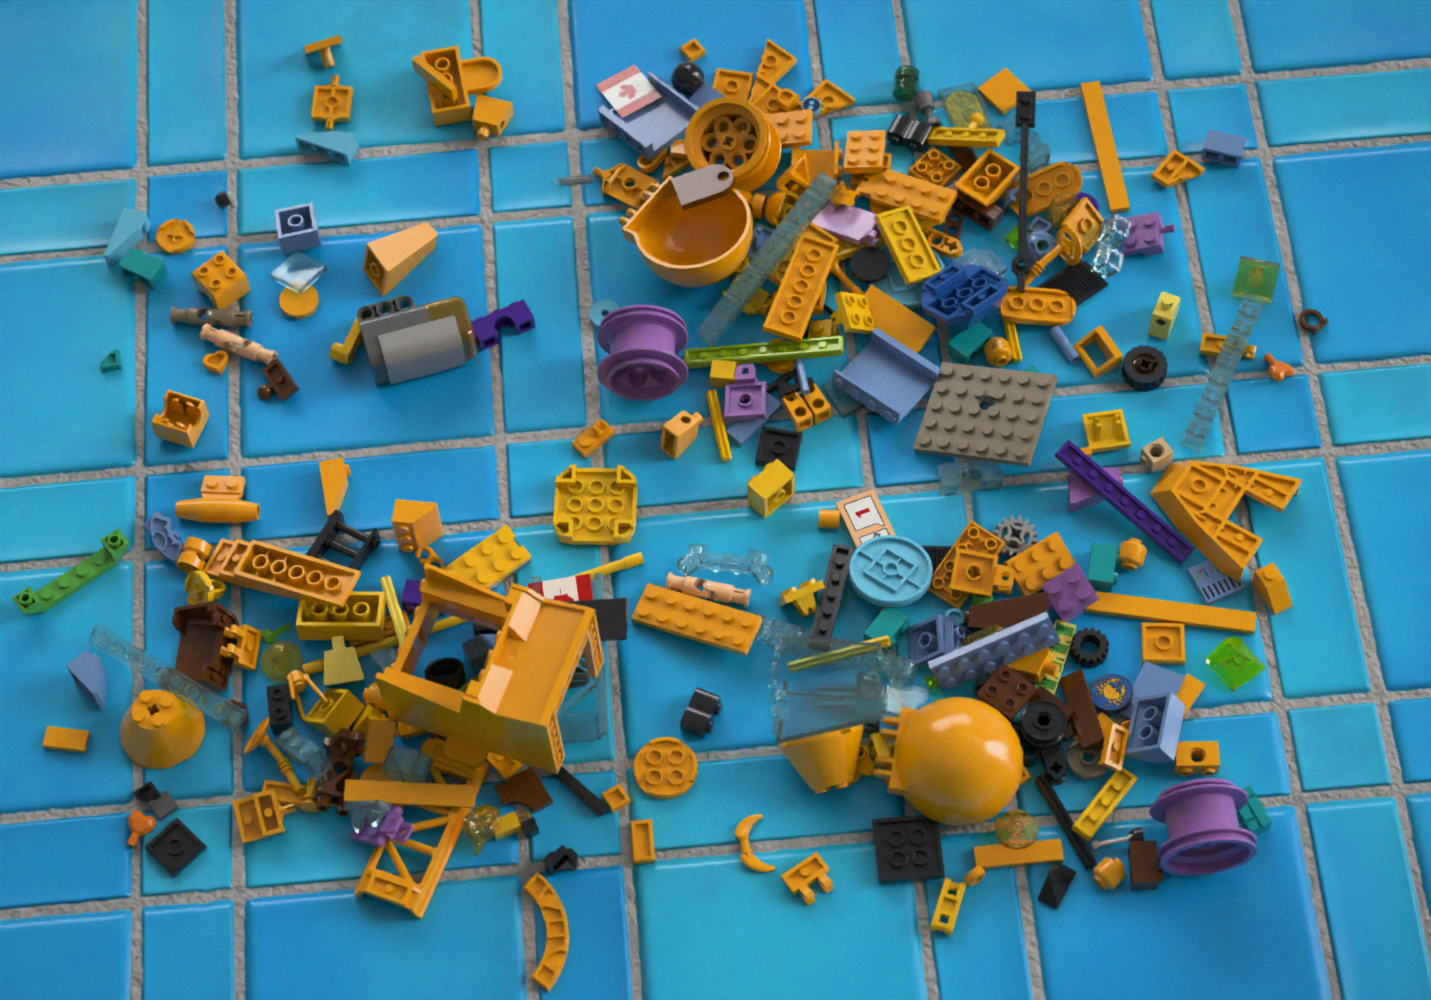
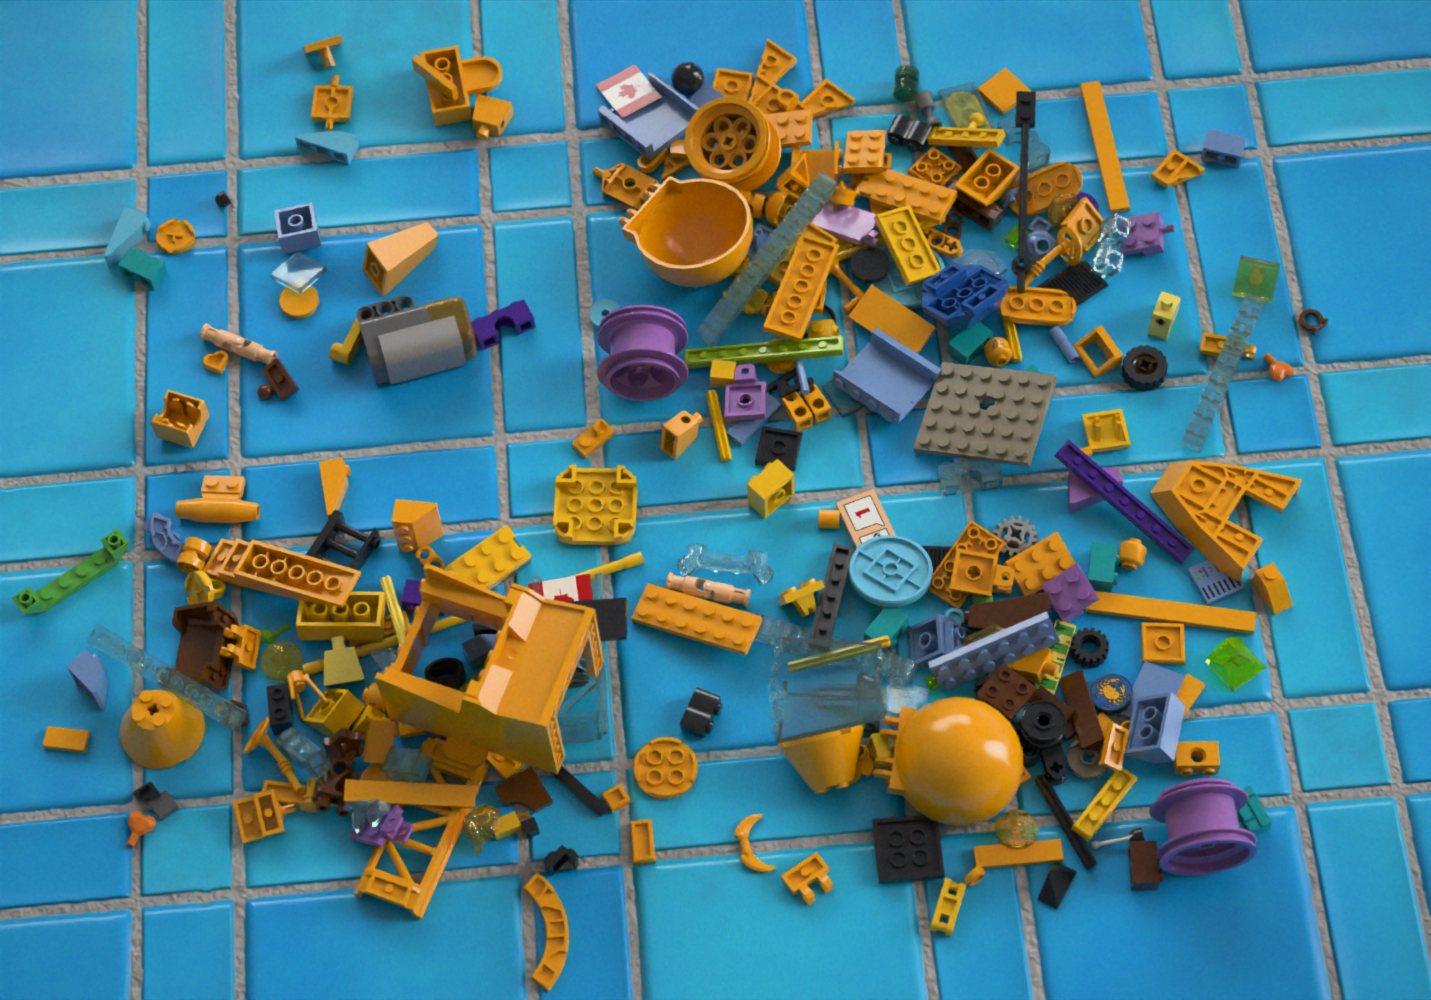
(111, 362): teal tile -> none
(175, 847): black tile -> none
(219, 317): dark tan piece -> none
(221, 281): light orange piece -> none
(564, 181): clear piece -> none
(692, 50): light orange tile -> none
(703, 185): tile -> none
(813, 104): dark blue tile -> none
(853, 313): yellow plate -> none
(1109, 873): light orange head -> none
(1157, 447): tan brick -> none

